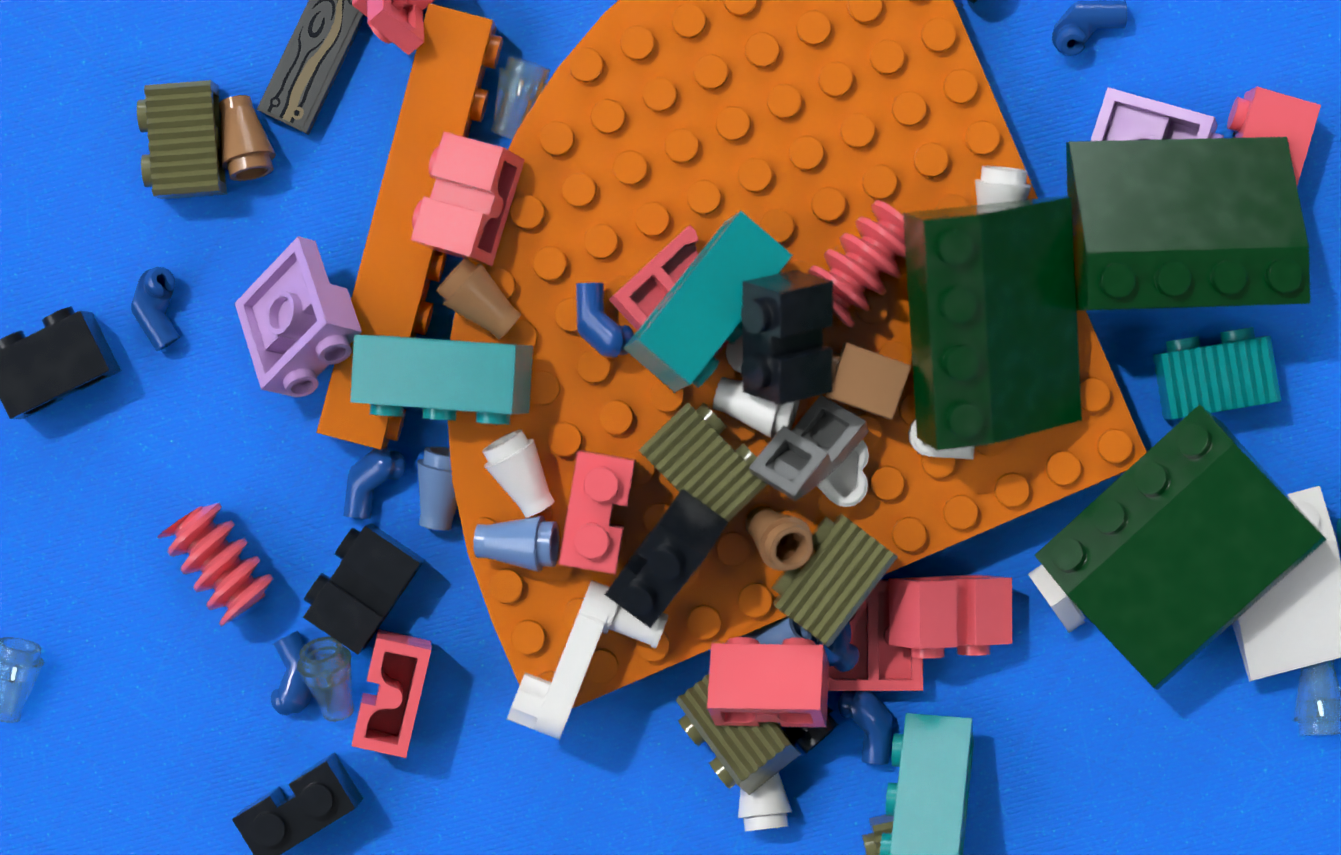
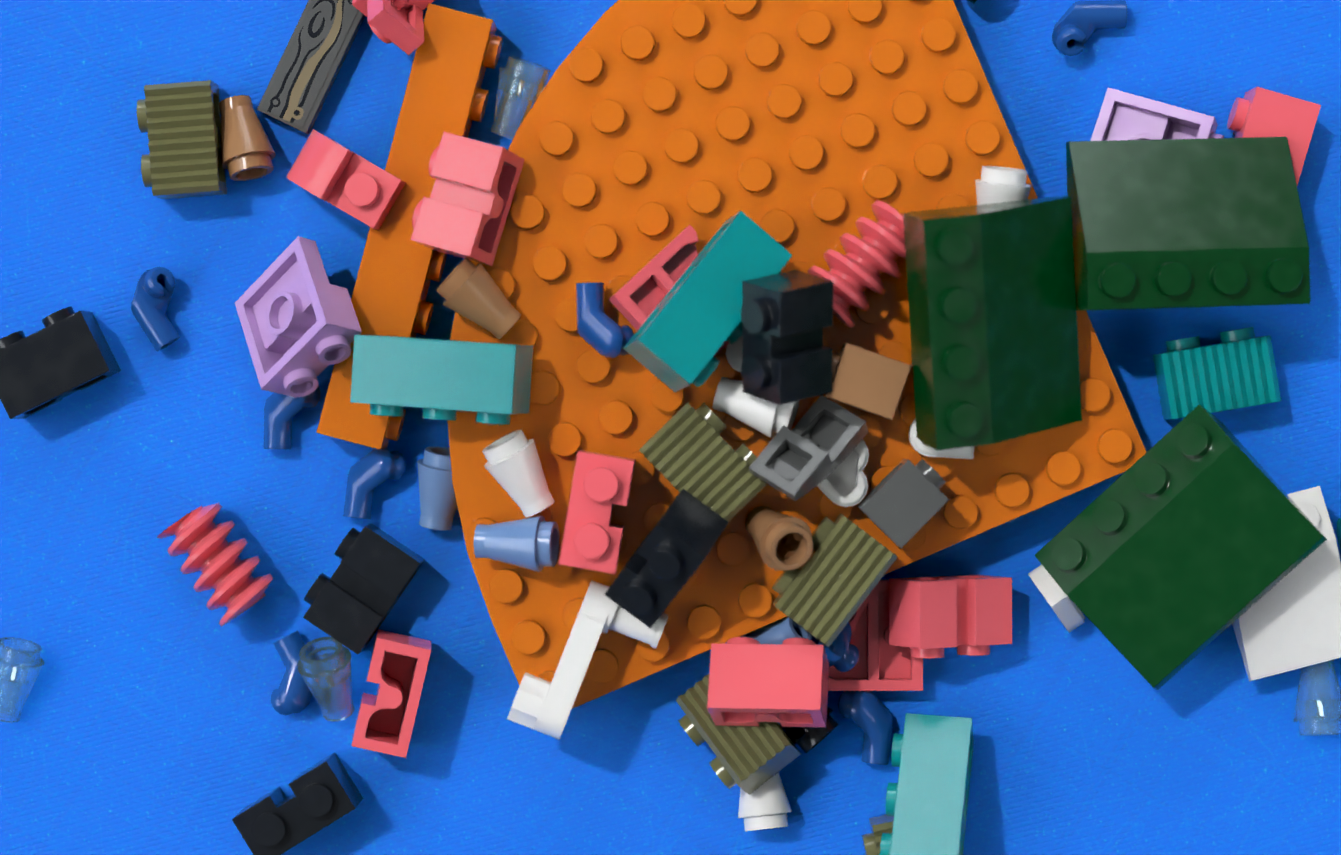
(278, 417): none -> blue arm
(345, 180): none -> coral brick
(905, 500): none -> dark grey brick

